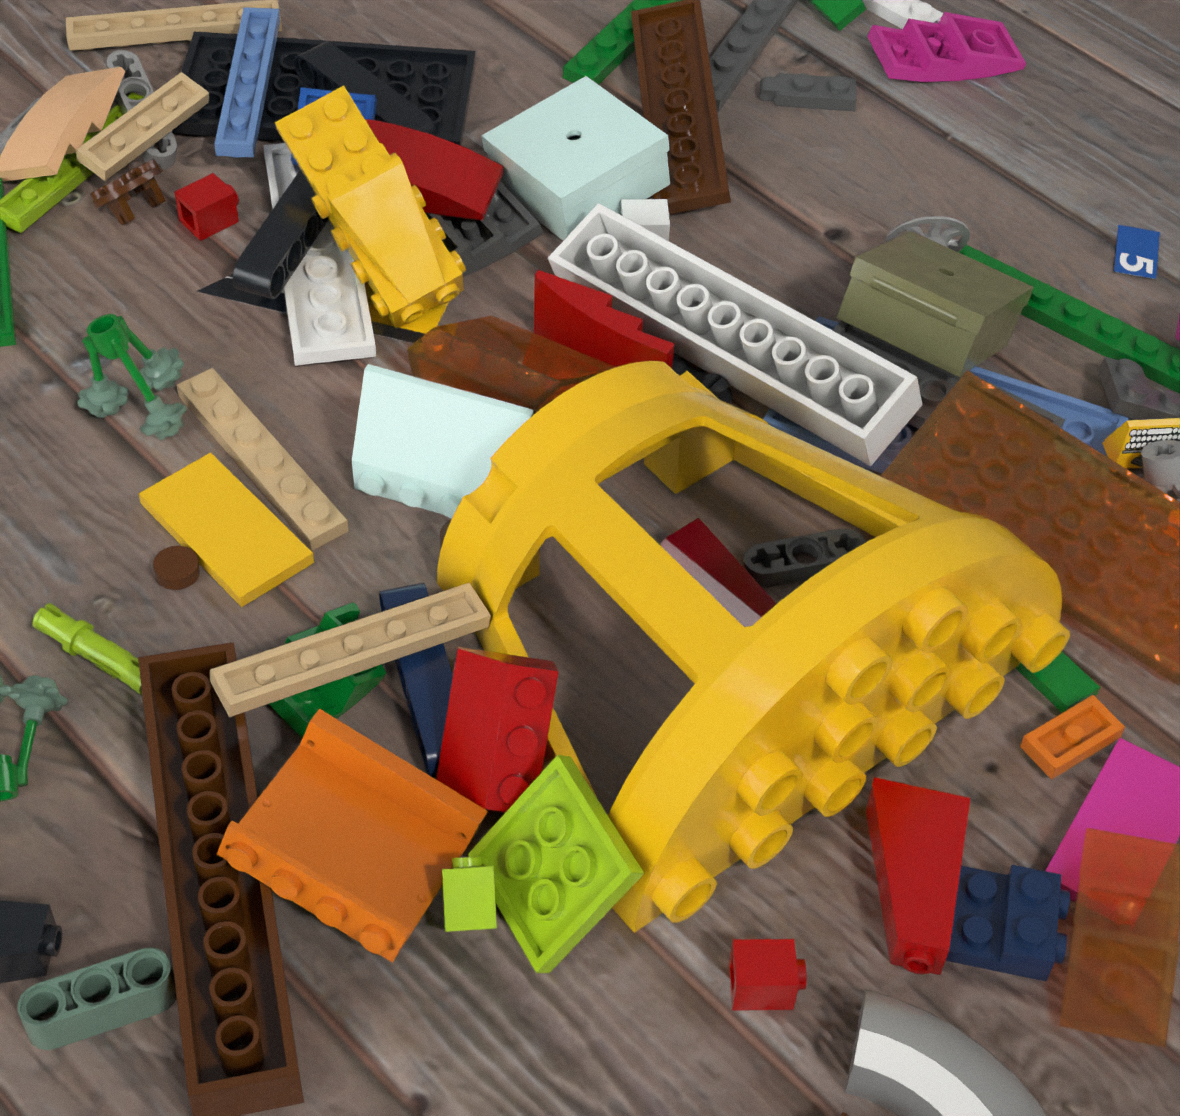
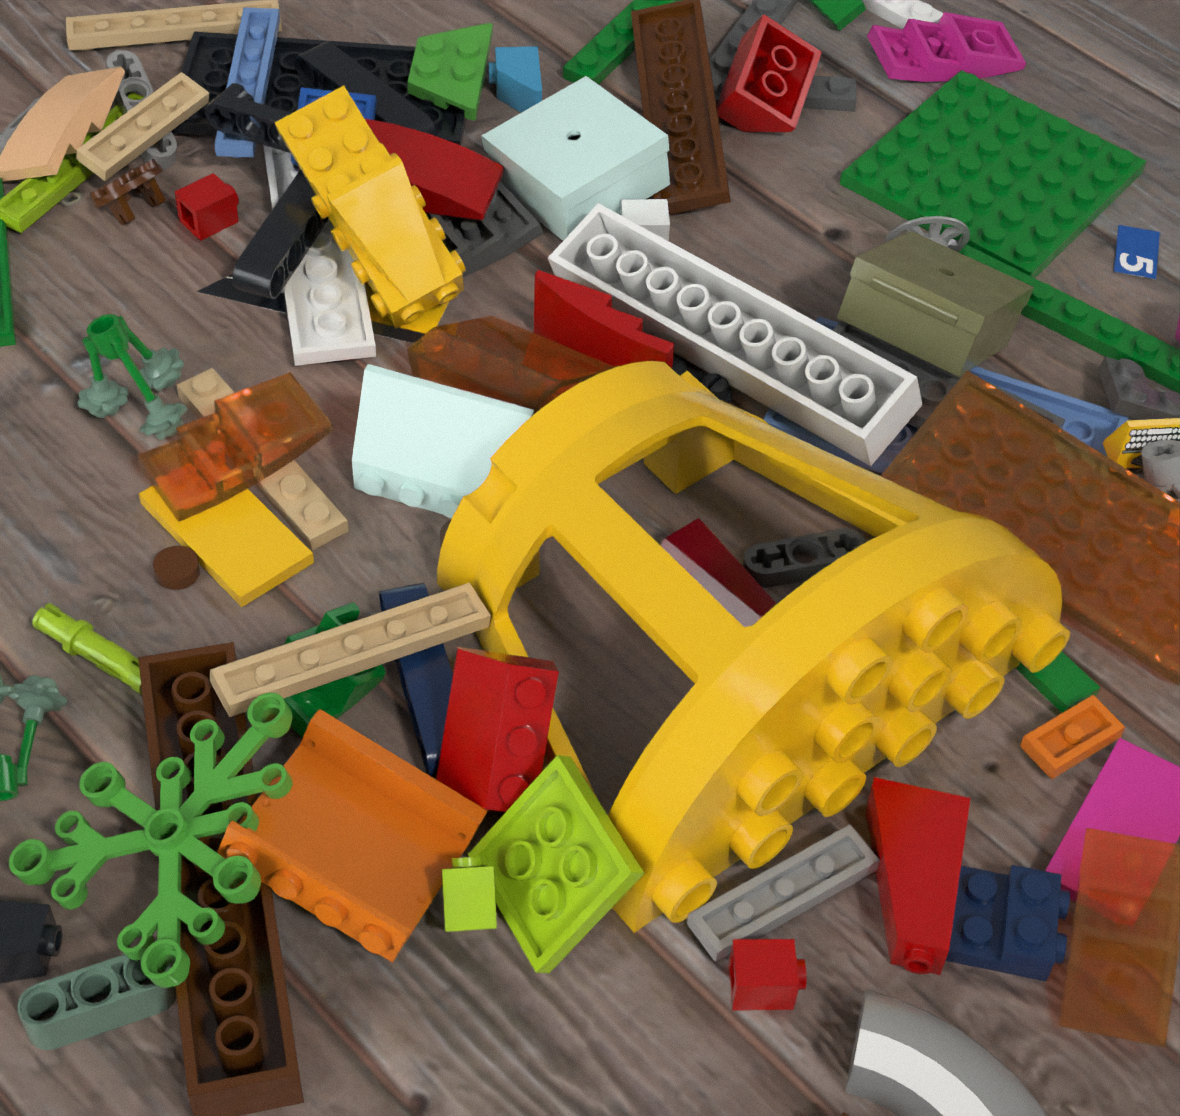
(212, 784): none -> bright green plant
(232, 112): none -> black beam
(235, 446): none -> clear orange slope
(452, 67): none -> bright green wing
(516, 76): none -> dark azure slope
(768, 79): none -> red slope
(783, 891): none -> light grey plate
(998, 167): none -> green plate

